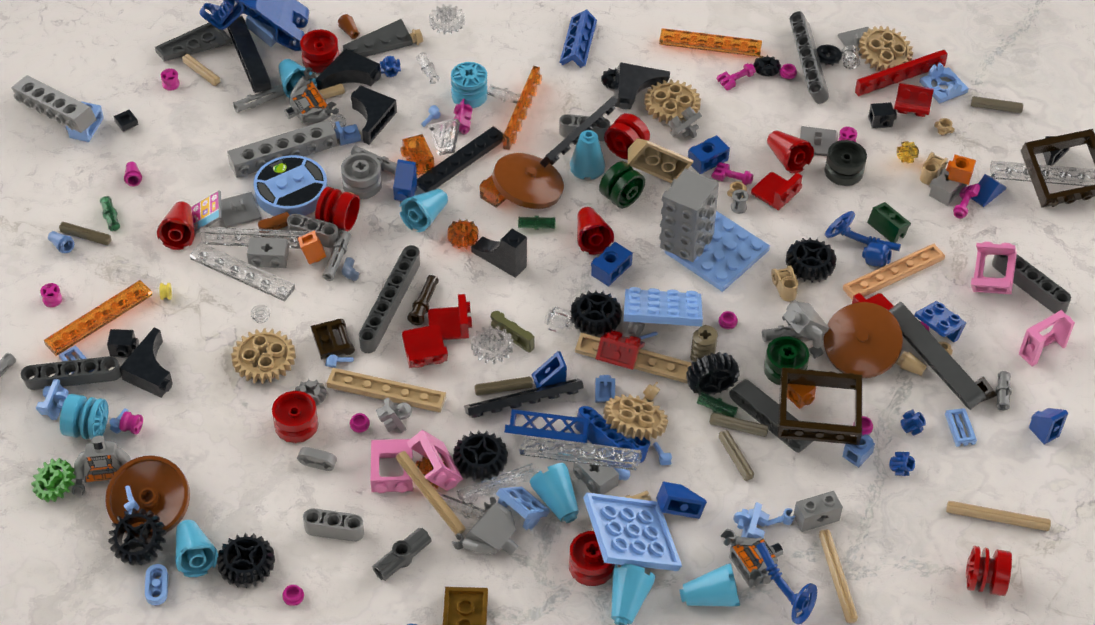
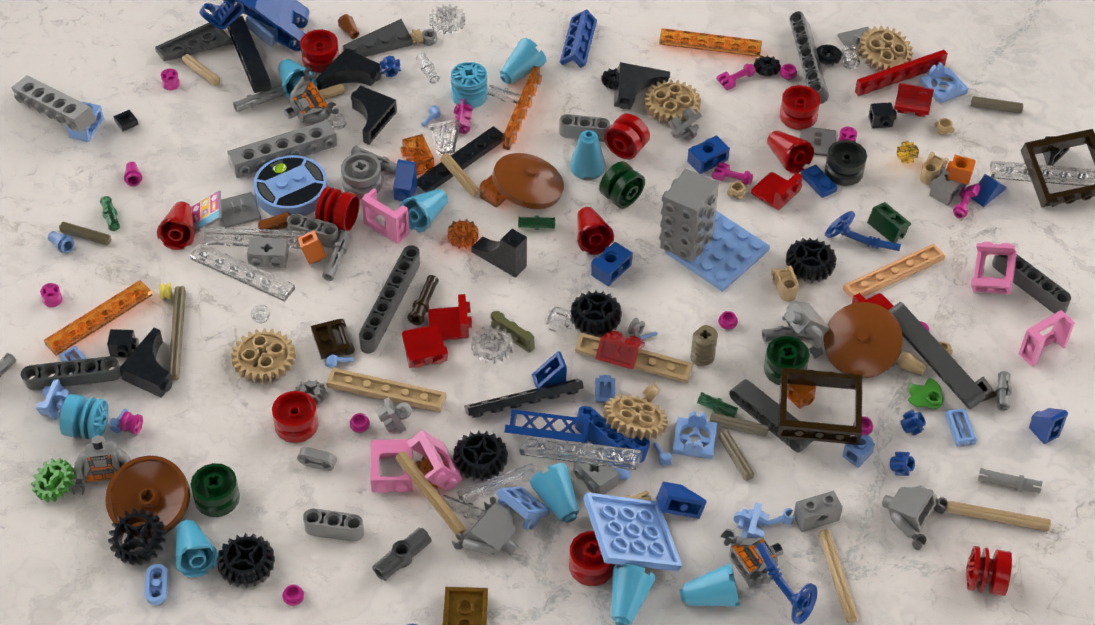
(132, 503): light blue hand -> none
(177, 332): none -> dark tan axle
(215, 490): none -> dark green wheel
(347, 134): medium blue bracket -> none
(348, 270): sand blue arm -> none
(396, 221): none -> bright pink window
(429, 37): none -> light grey bush
(460, 175): none -> tan axle
(503, 386): dark tan axle -> none
(522, 61): none -> medium azure cone
(564, 146): black plate -> none
(657, 160): tan slope -> none
(663, 307): light blue plate -> none
(695, 449): none -> light blue piece
(712, 373): black gear -> none
(738, 200): light grey bush -> none
(799, 107): none -> red wheel
(819, 181): none -> blue plate
(877, 254): blue head -> none
(912, 508): none -> light grey torso
(923, 395): none -> bright green plate
(941, 320): blue bracket -> none
(1010, 480): none -> light grey pin

